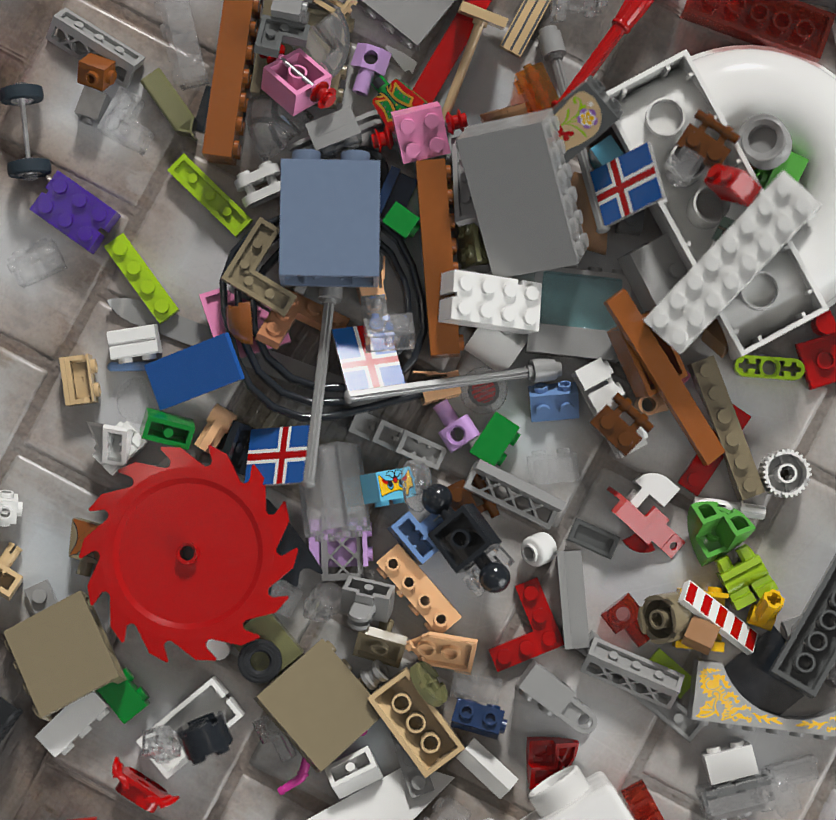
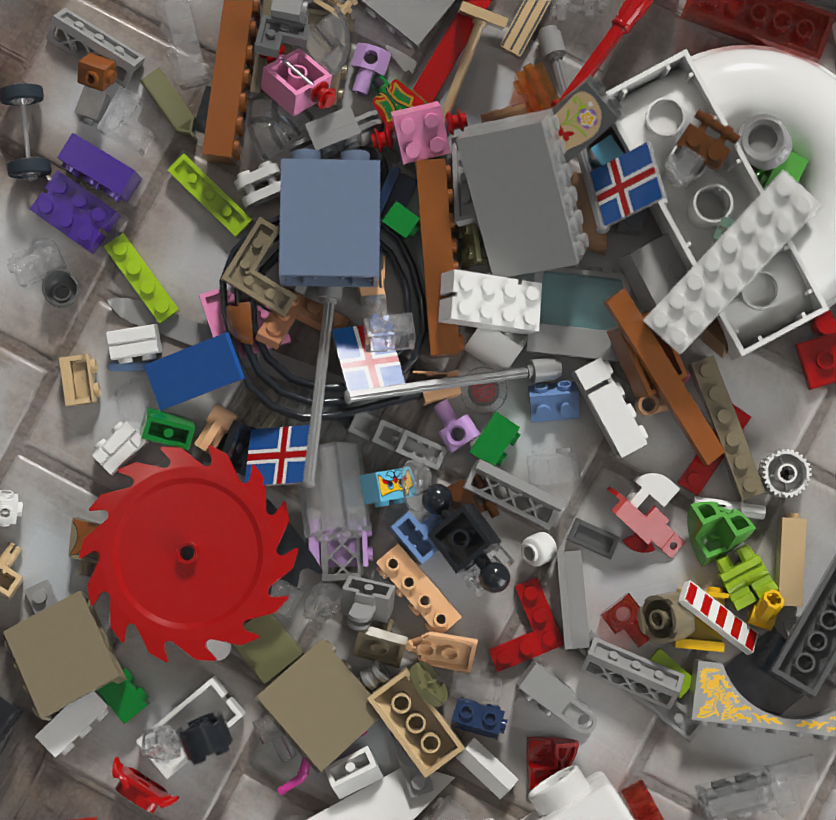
(60, 288): none -> dark grey hair
(99, 169): none -> dark purple brick
(112, 442): white slope -> none
(249, 672): black tyre -> none
(616, 430): reddish brown plate -> none
(700, 635): medium nougat panel -> none
(729, 762): white brick -> none
(732, 184): red brick -> none
(786, 375): lime beam -> none
(790, 558): none -> tan brick

